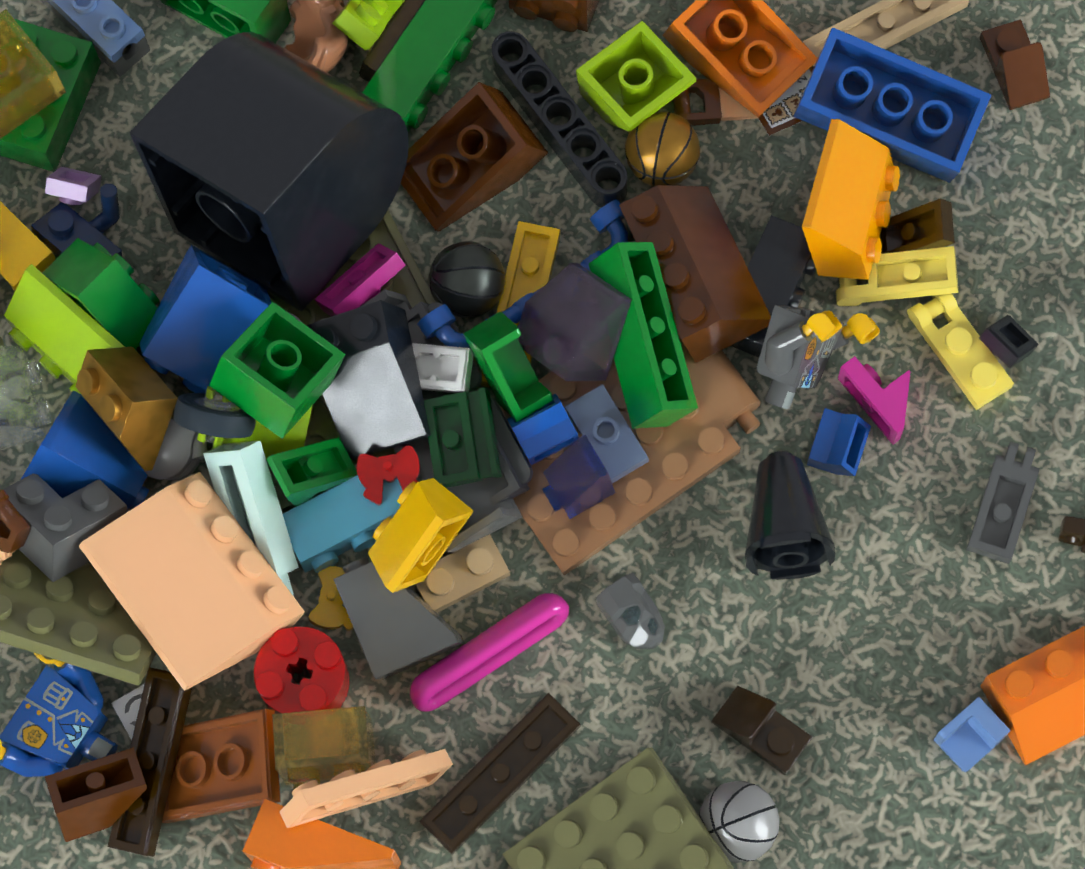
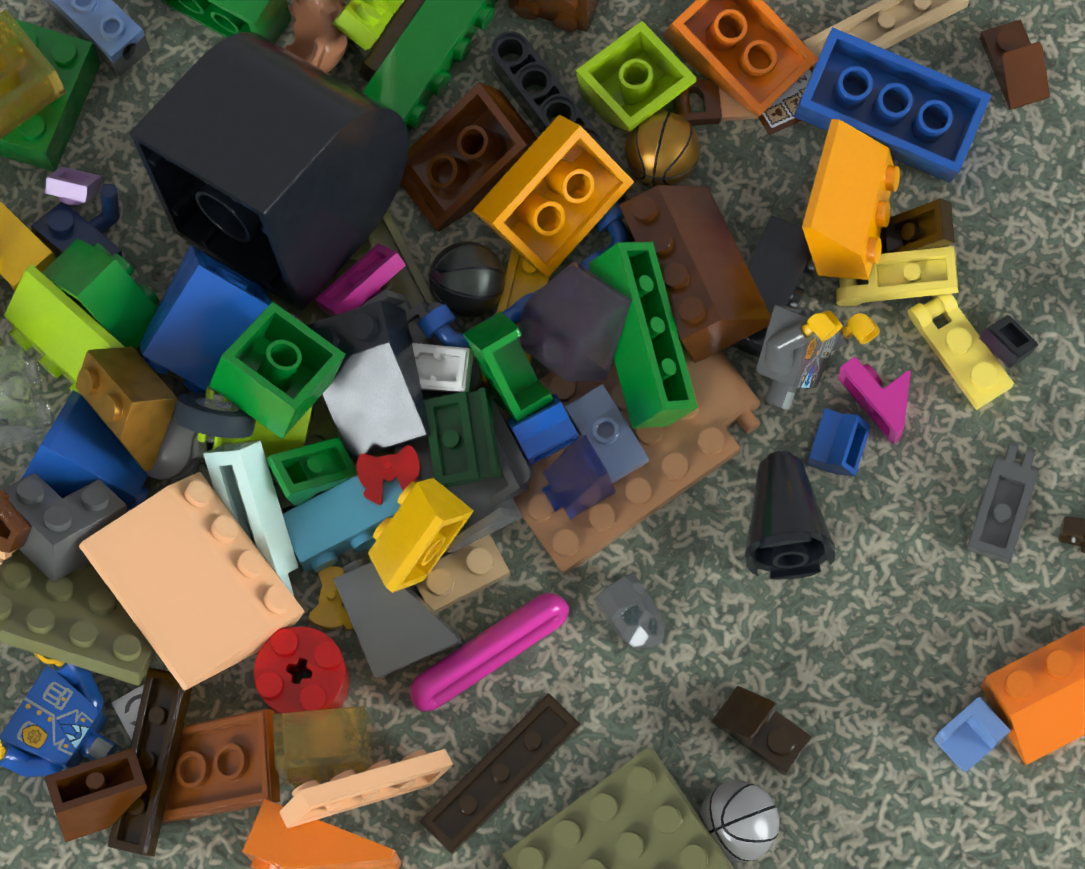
(553, 195): none -> light orange slope

